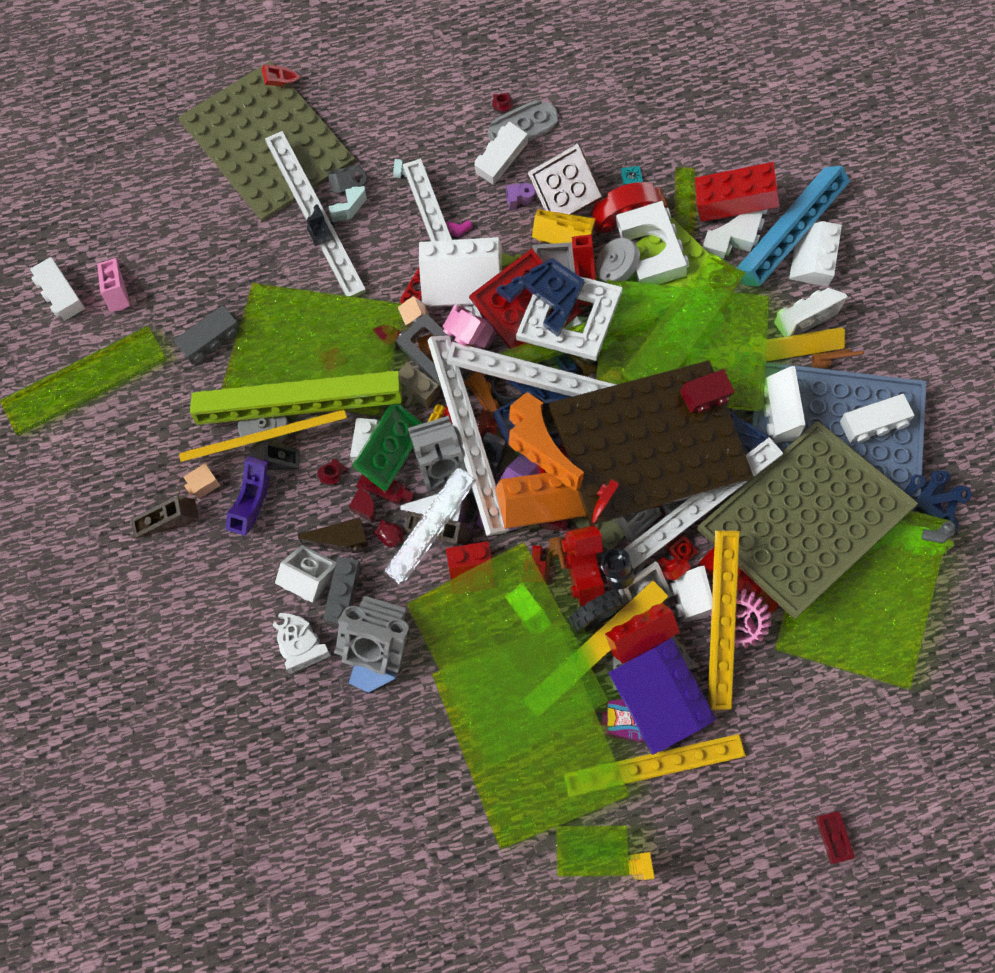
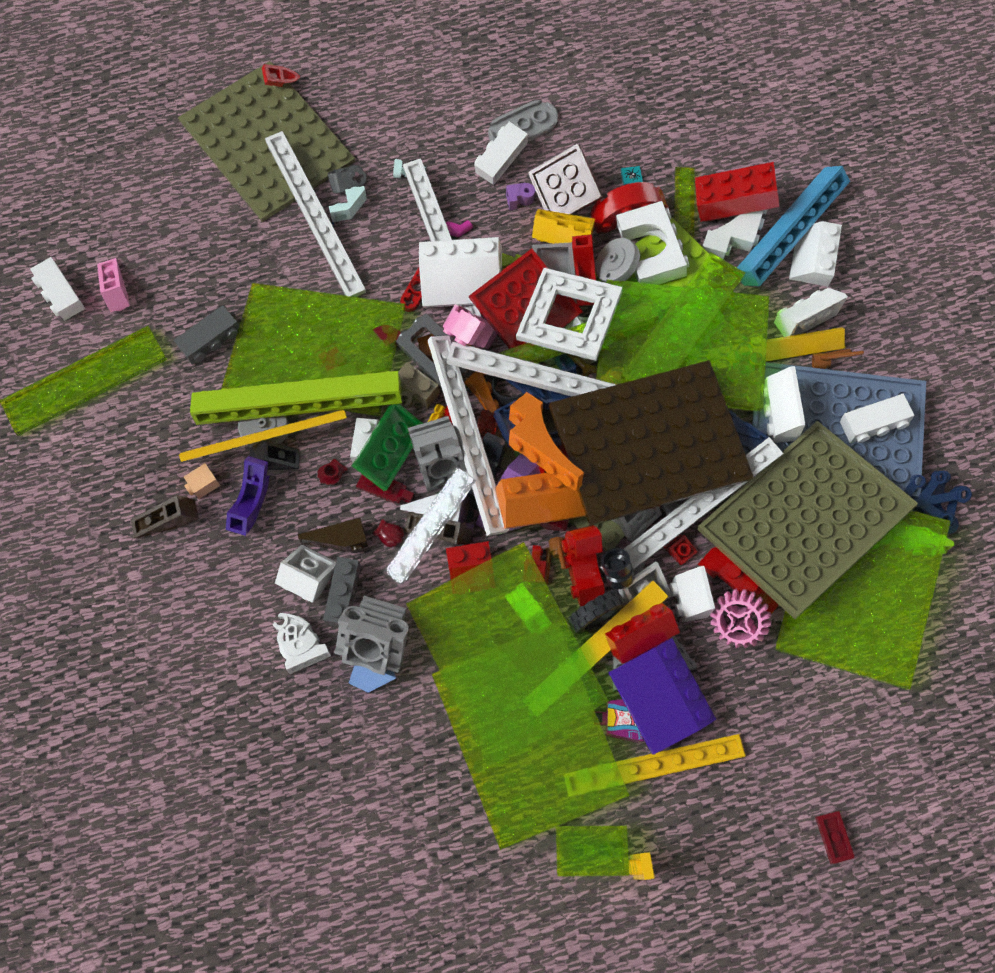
(318, 228): black slope -> none
(363, 505): dark red brick -> none
(411, 310): light nougat brick -> none
(502, 102): dark red animal -> none
(551, 284): dark blue wing -> none
(605, 494): red plate -> none
(674, 568): red plate -> none
(707, 391): dark red brick -> none
(723, 619): yellow tile -> none
(940, 535): dark grey arm -> none

